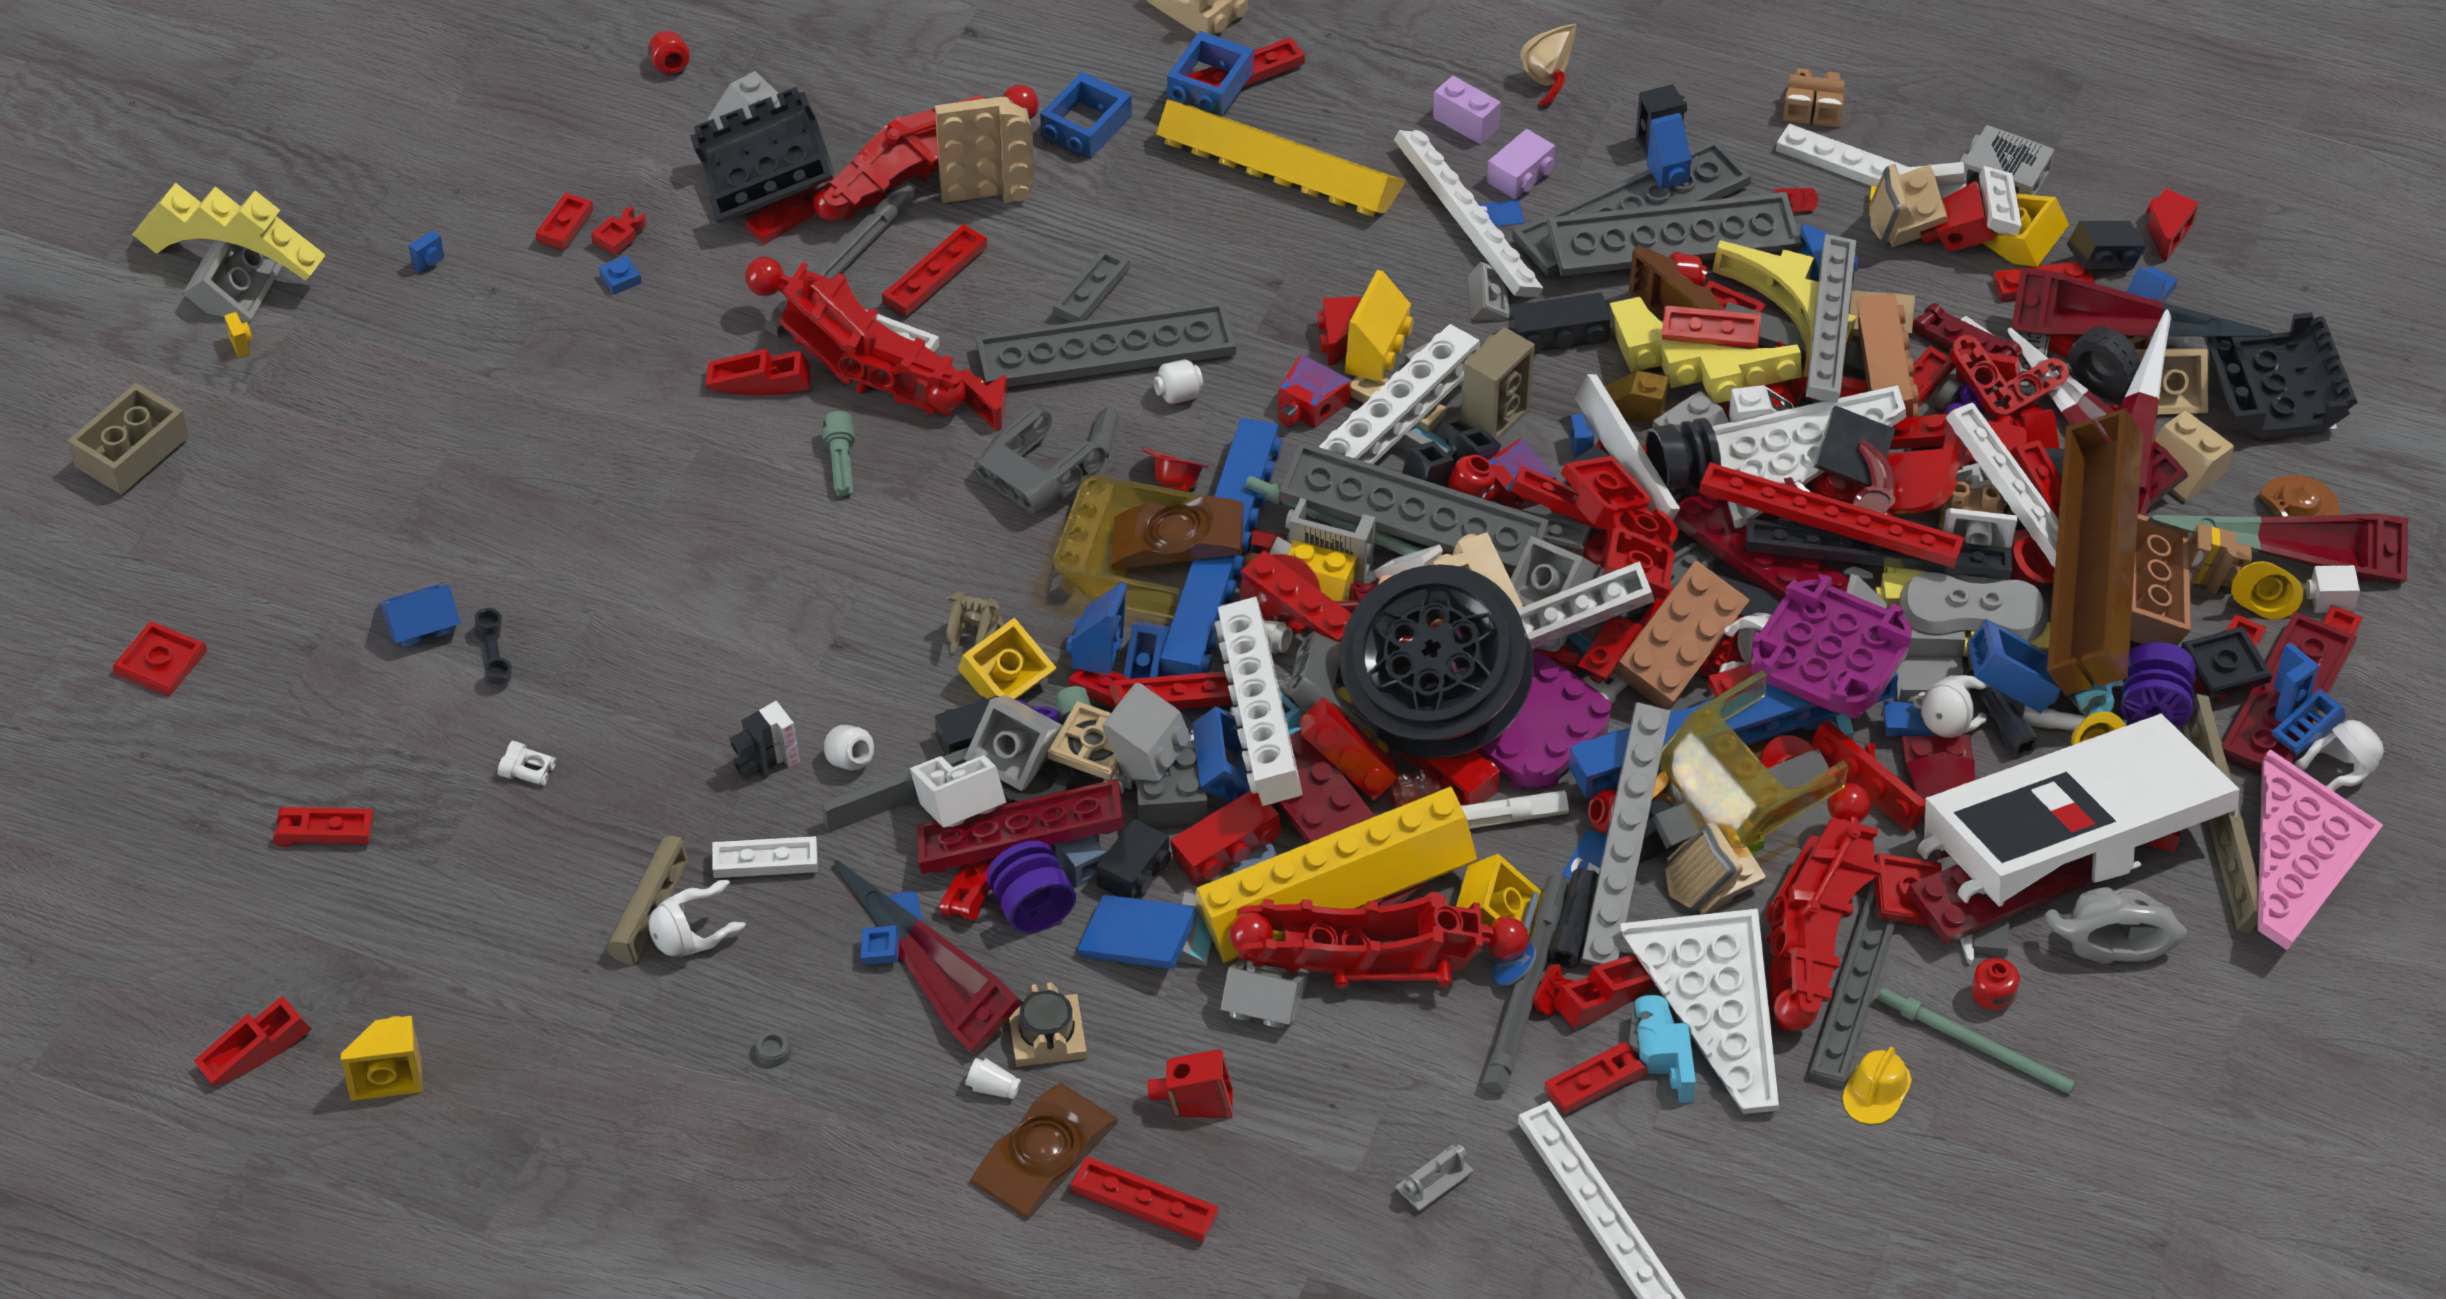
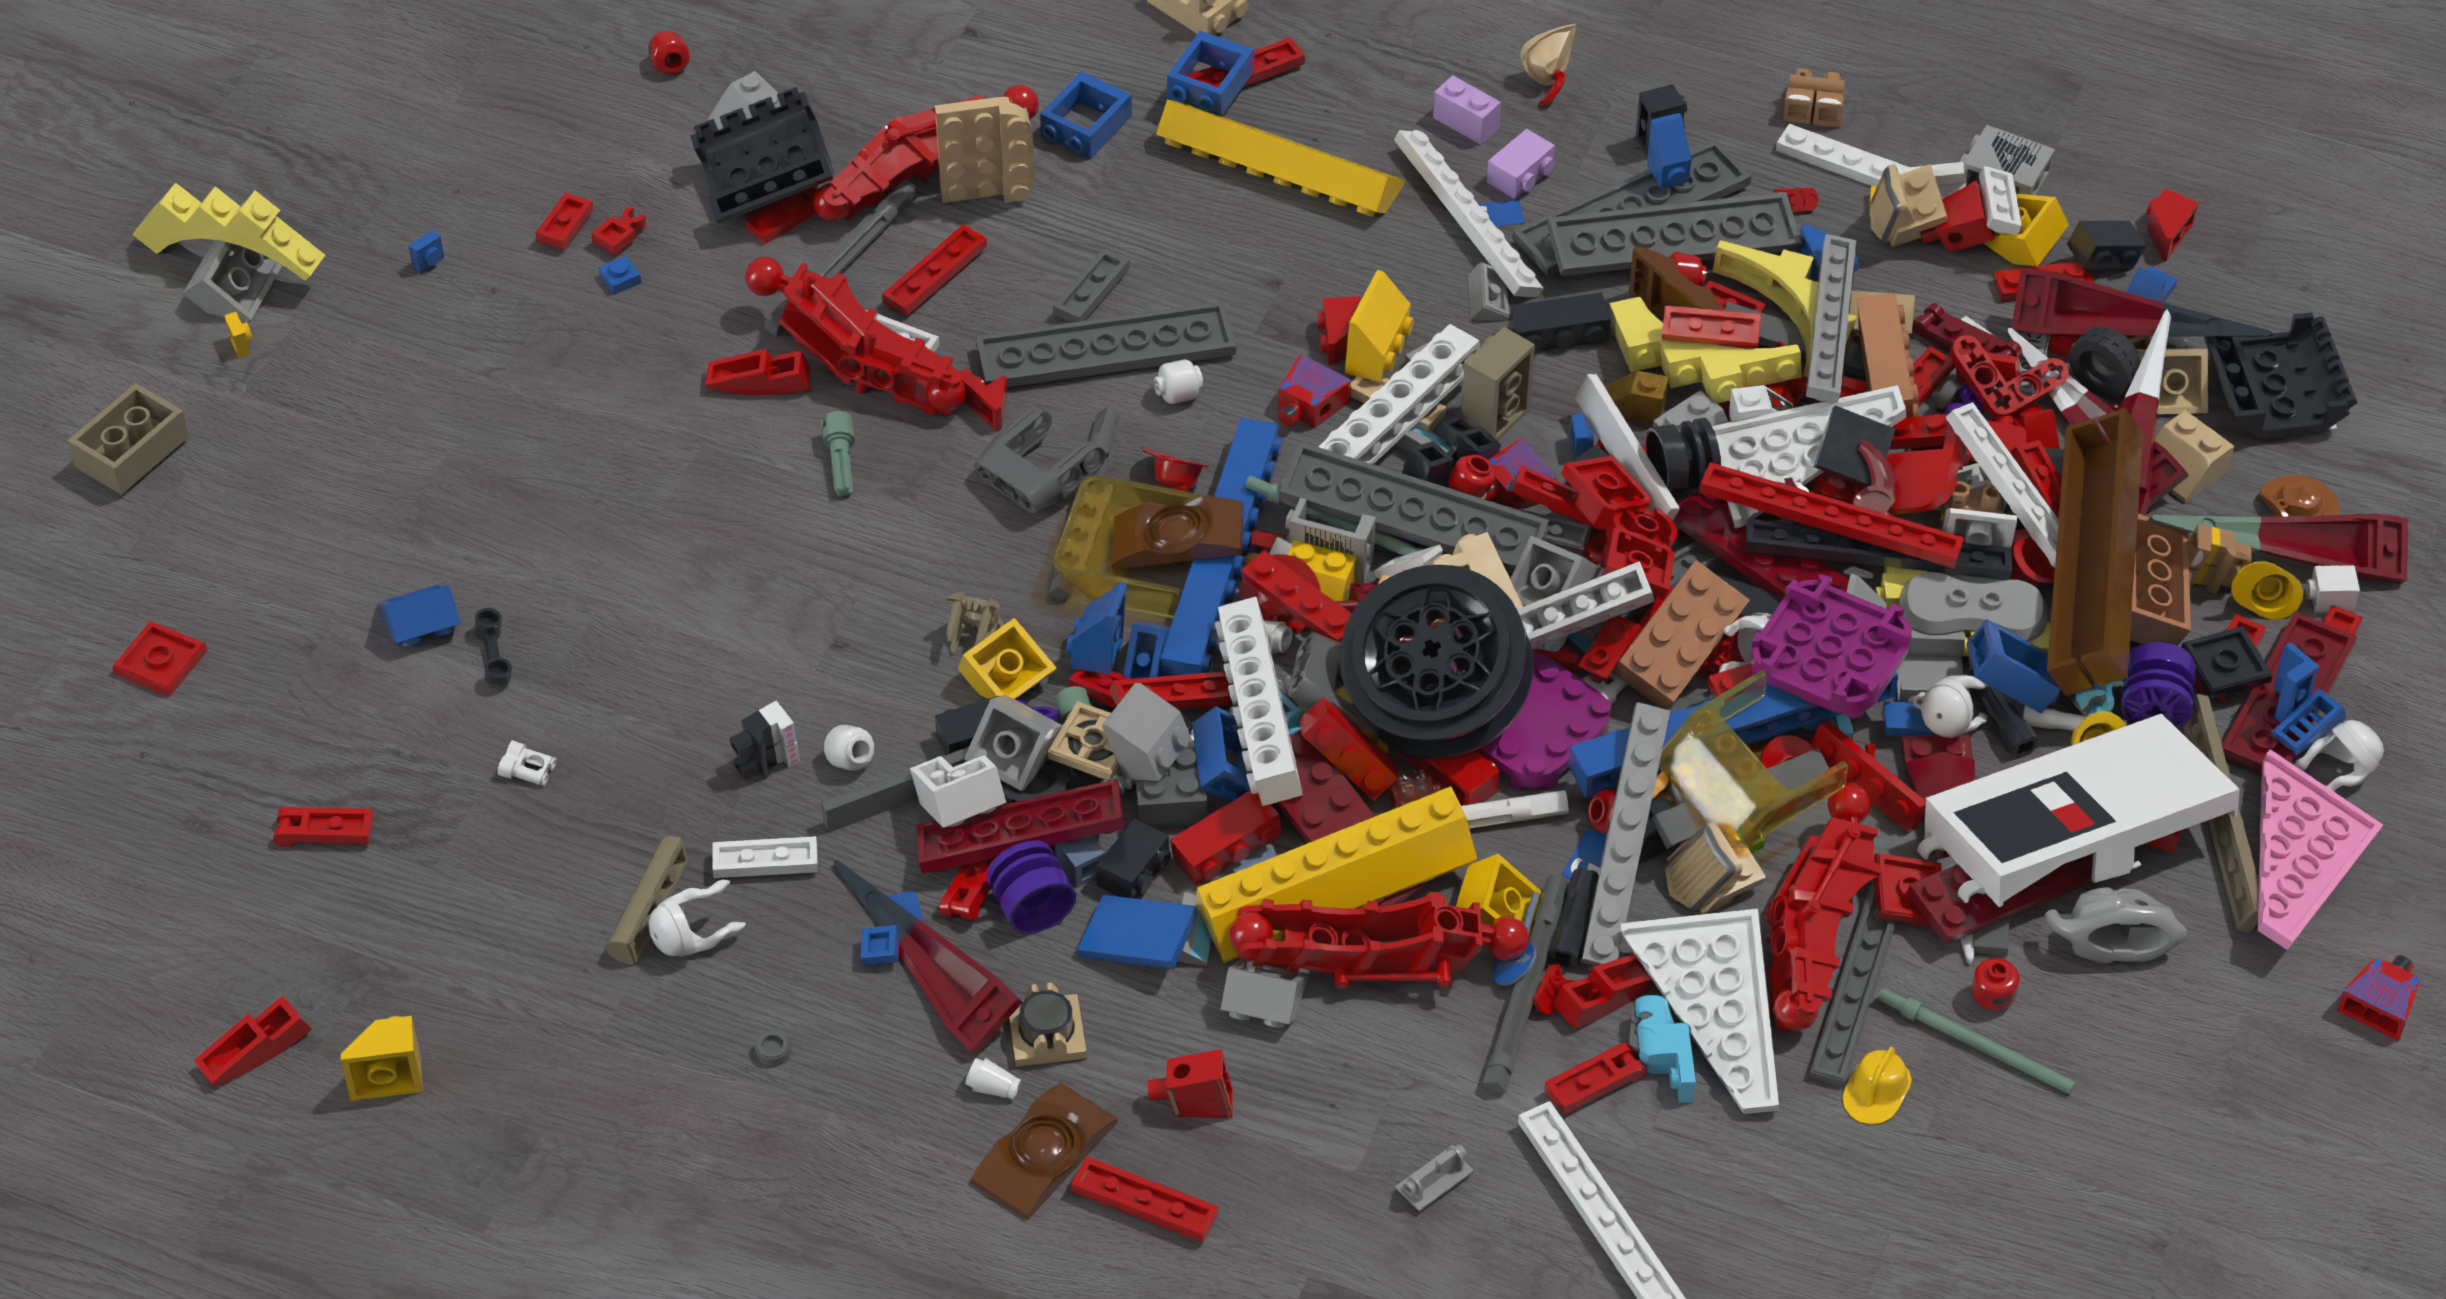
(2382, 995): none -> red torso

